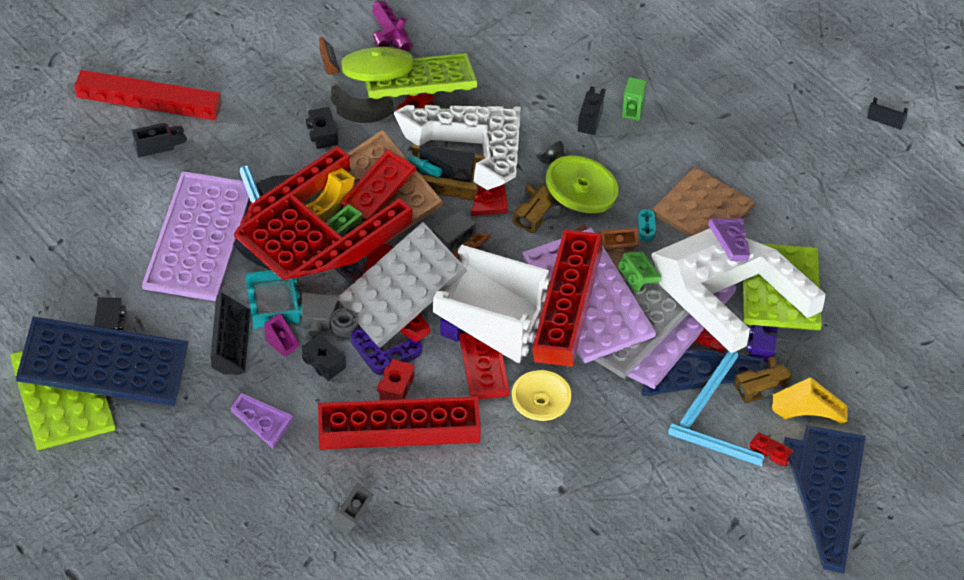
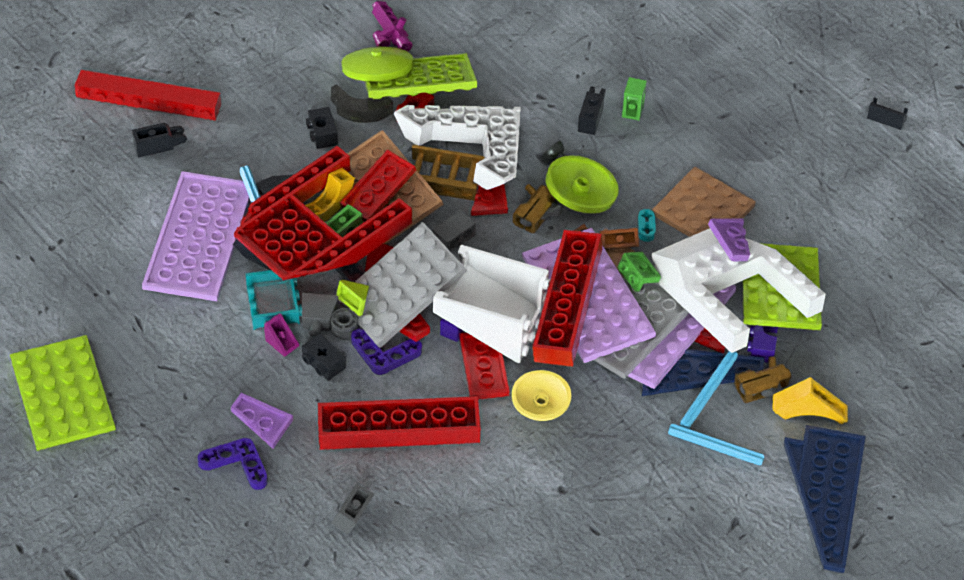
(102, 361): dark blue plate -> none
(110, 313): black brick -> none
(229, 336): black piece -> none
(238, 454): none -> dark purple beam
(328, 57): dark orange slope -> none
(353, 295): none -> lime slope
(396, 380): red brick -> none
(424, 166): teal axle -> none
(454, 163): black slope -> none
(474, 242): dark orange slope -> none
(778, 452): red hinge -> none

